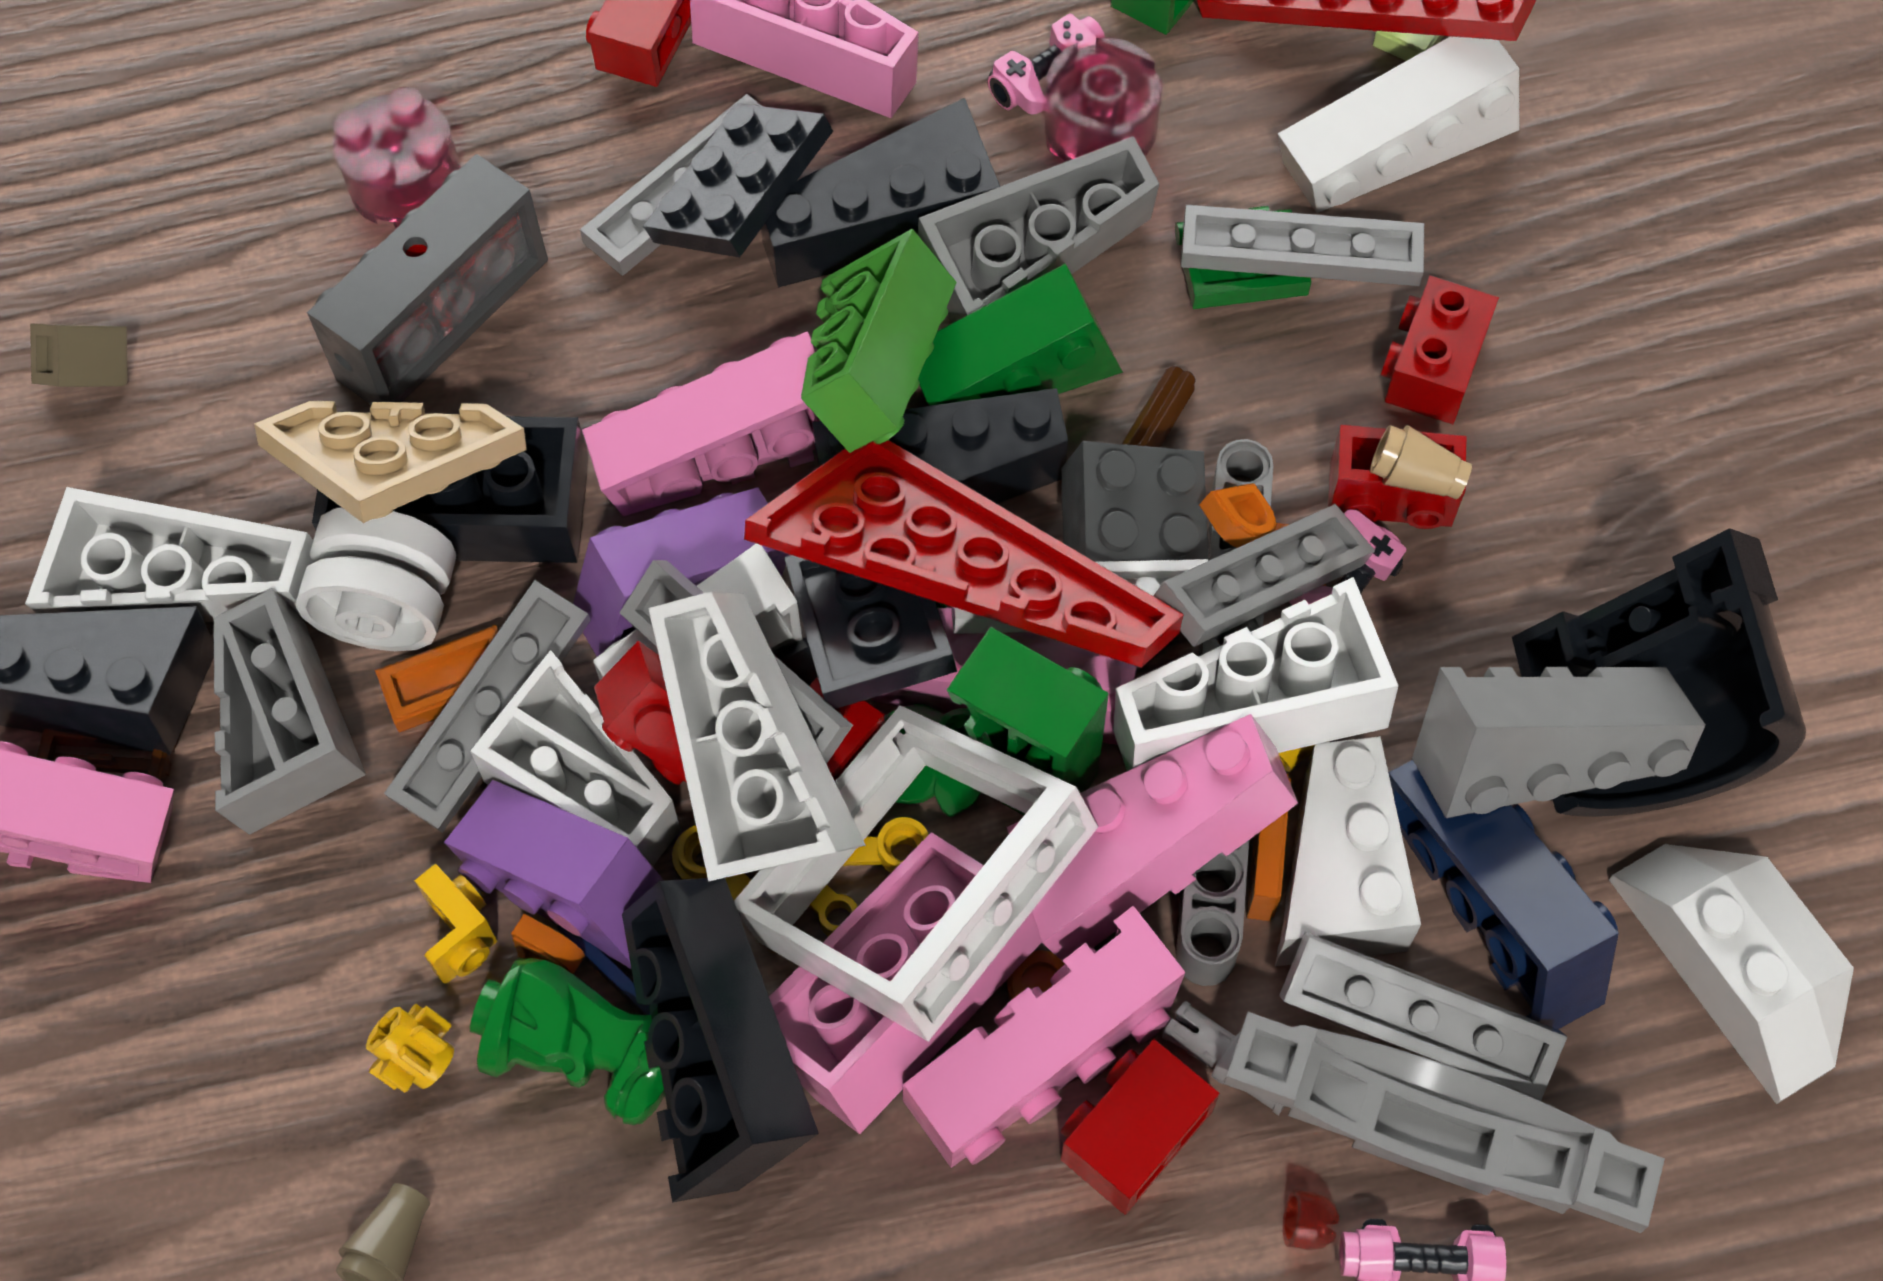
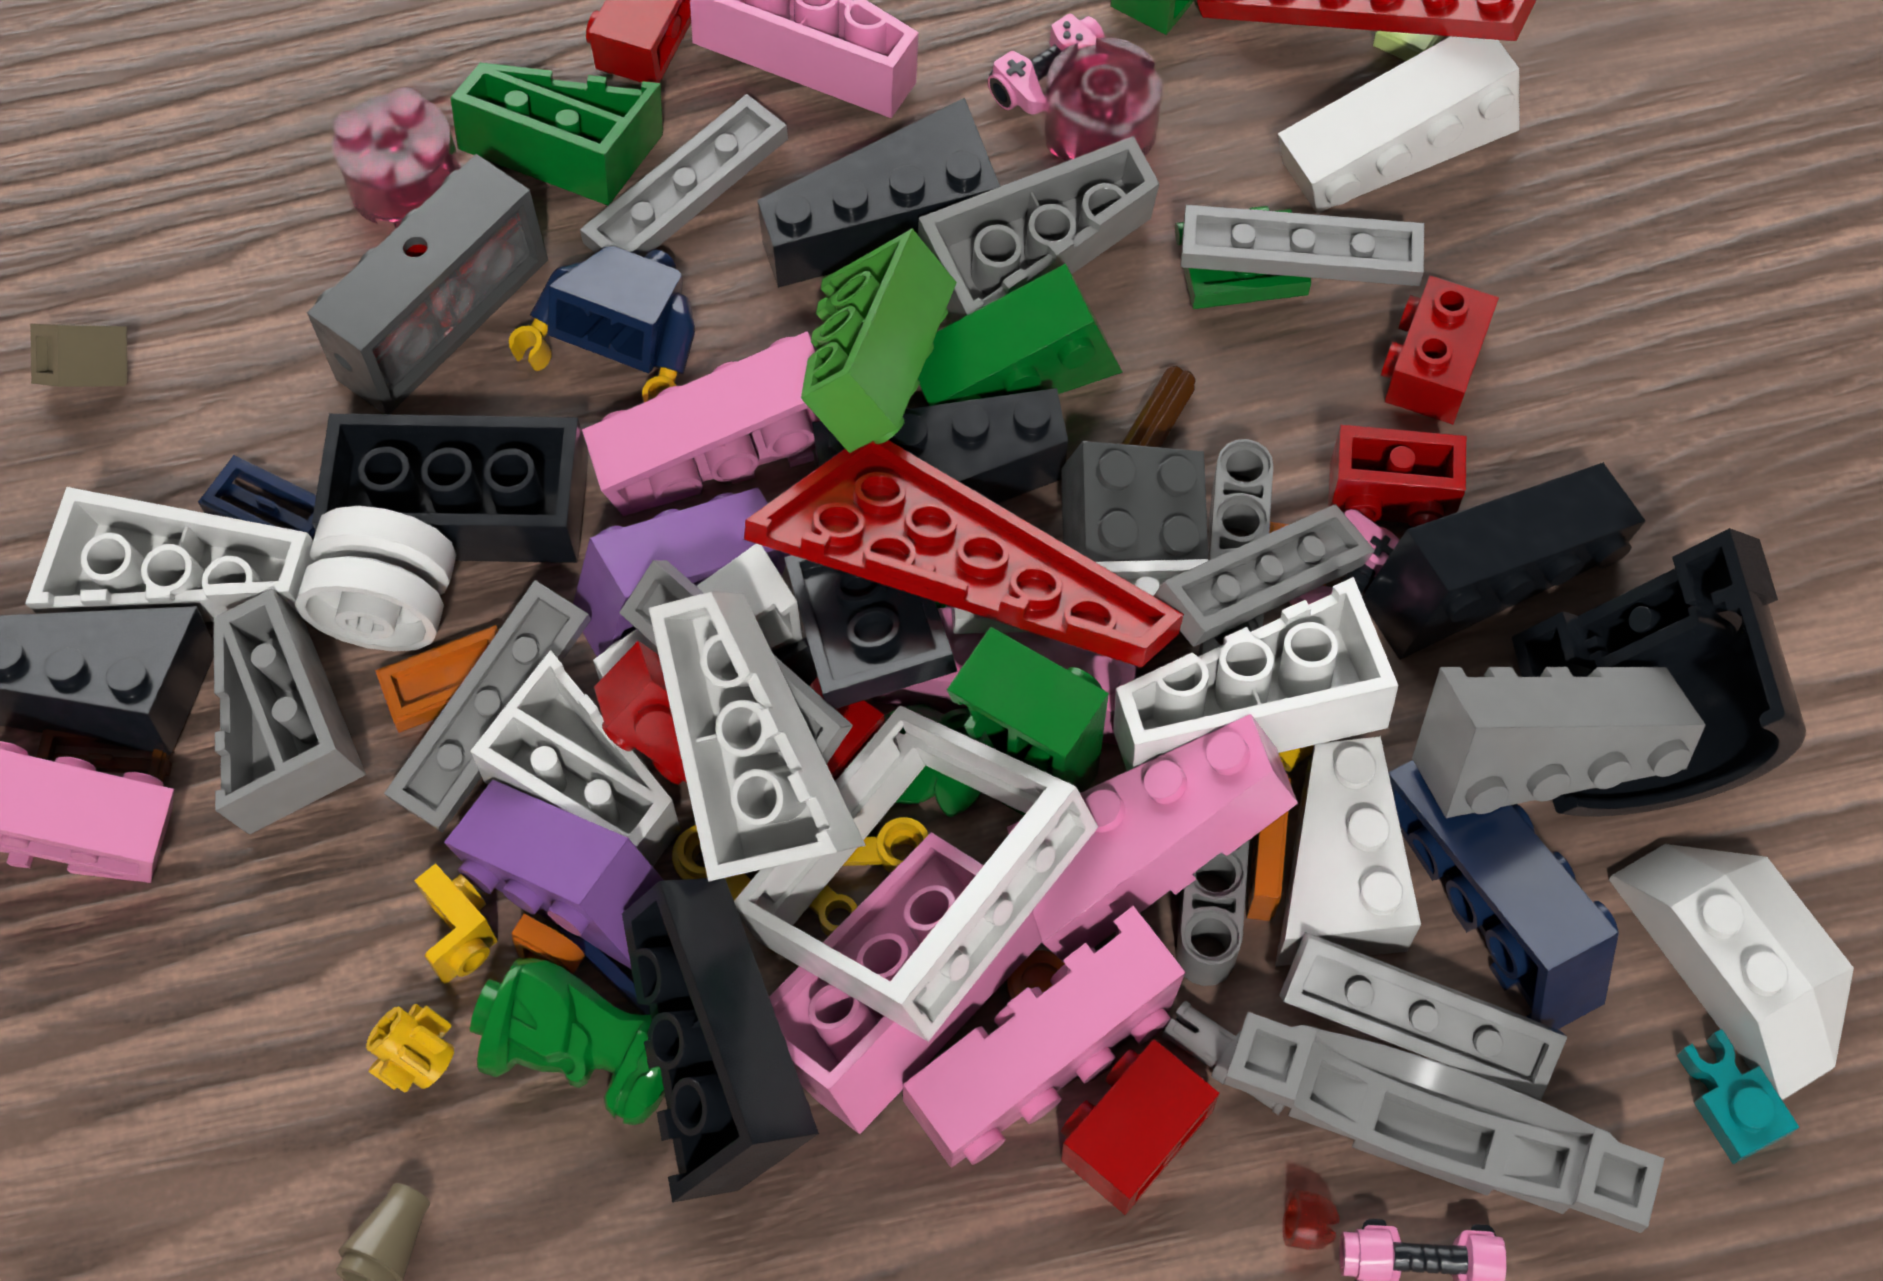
(223, 486): none -> dark blue tile
(390, 454): tan plate -> none
(558, 130): none -> green wedge
(618, 309): none -> dark blue torso
(738, 179): black plate -> none
(1239, 514): orange tile -> none
(1419, 464): tan cone -> none
(1498, 556): none -> black wedge
(1738, 1108): none -> teal plate

